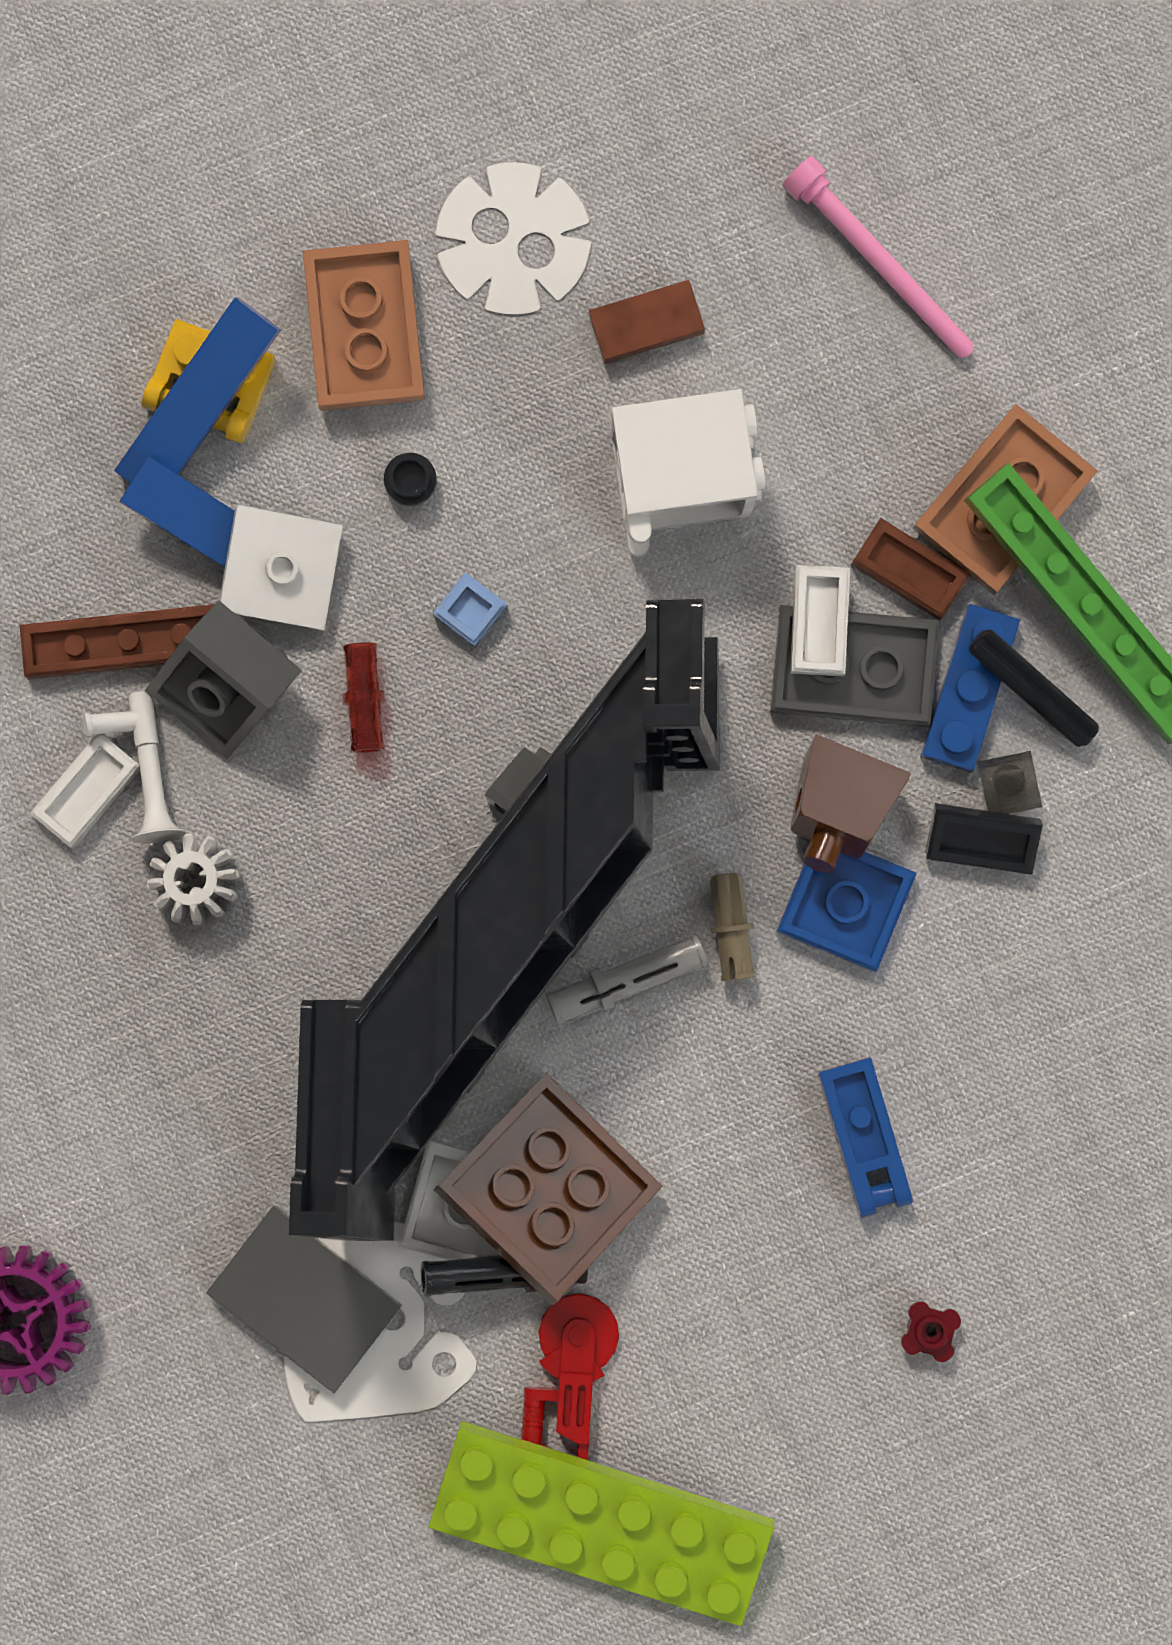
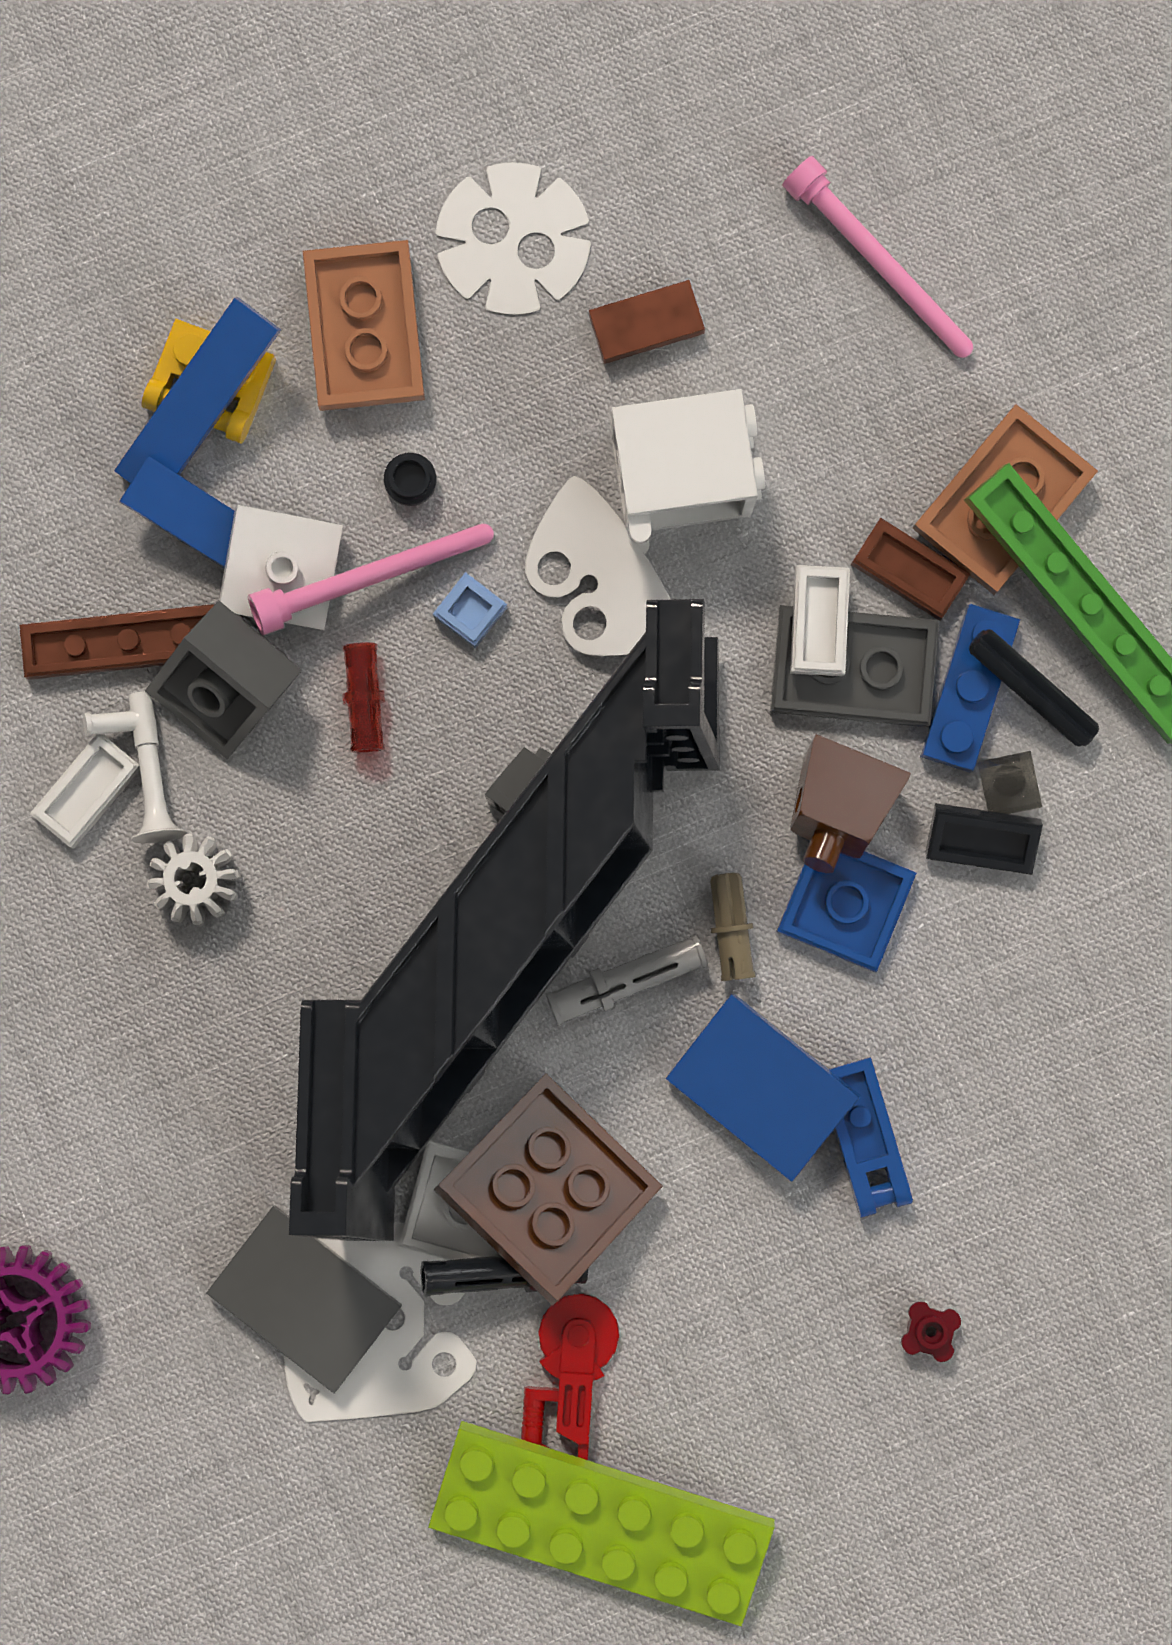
(275, 608): none -> bright pink piece
(597, 545): none -> white piece
(763, 1087): none -> blue tile

